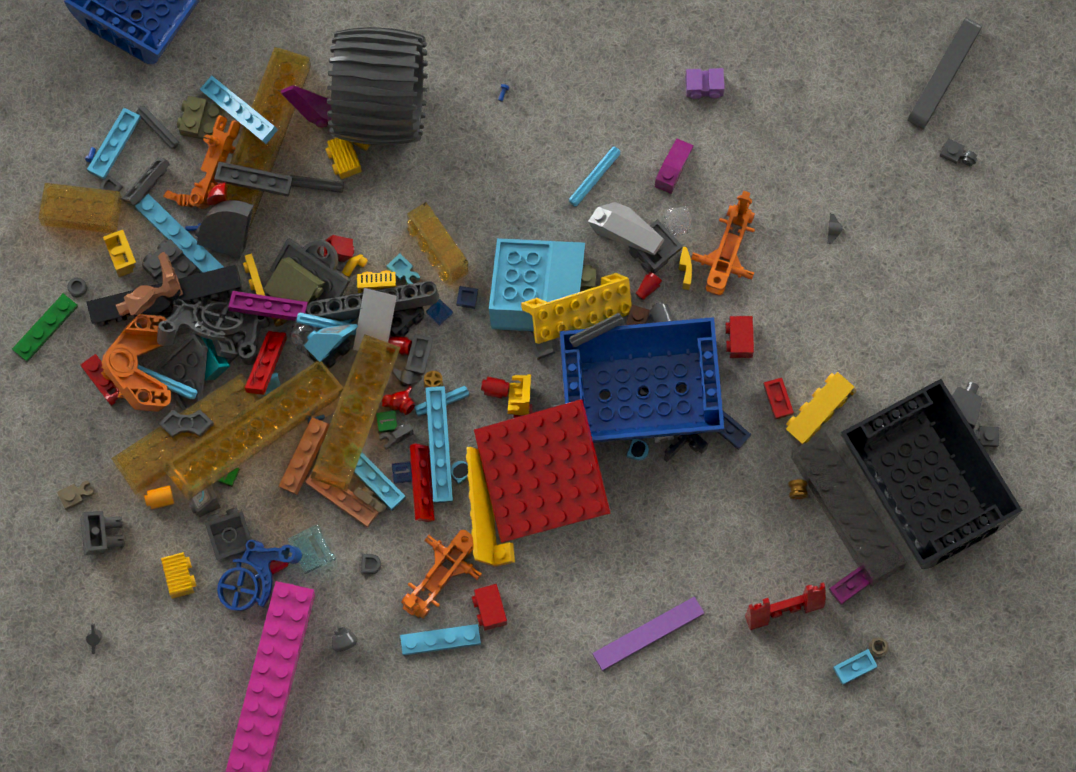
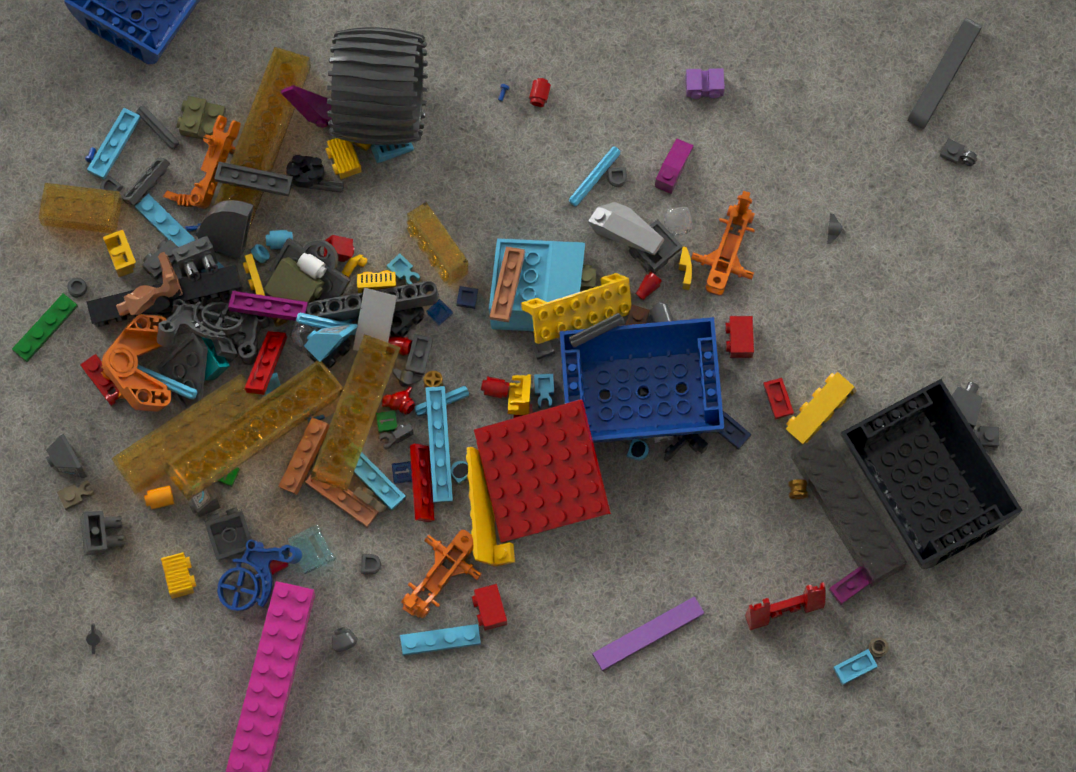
(63, 458): none -> dark grey slope
(194, 423): dark grey tile -> none
(195, 257): none -> dark grey brick
(217, 194): red brick -> none
(239, 109): medium azure plate -> none
(260, 253): none -> medium azure tile
(277, 238): none -> medium azure brick
(311, 266): none -> white brick
(312, 165): none -> black plate
(386, 155): none -> medium azure slope
(507, 284): none -> nougat plate
(539, 92): none -> red brick
(544, 386): none -> medium azure plate
(617, 176): none -> dark grey tile

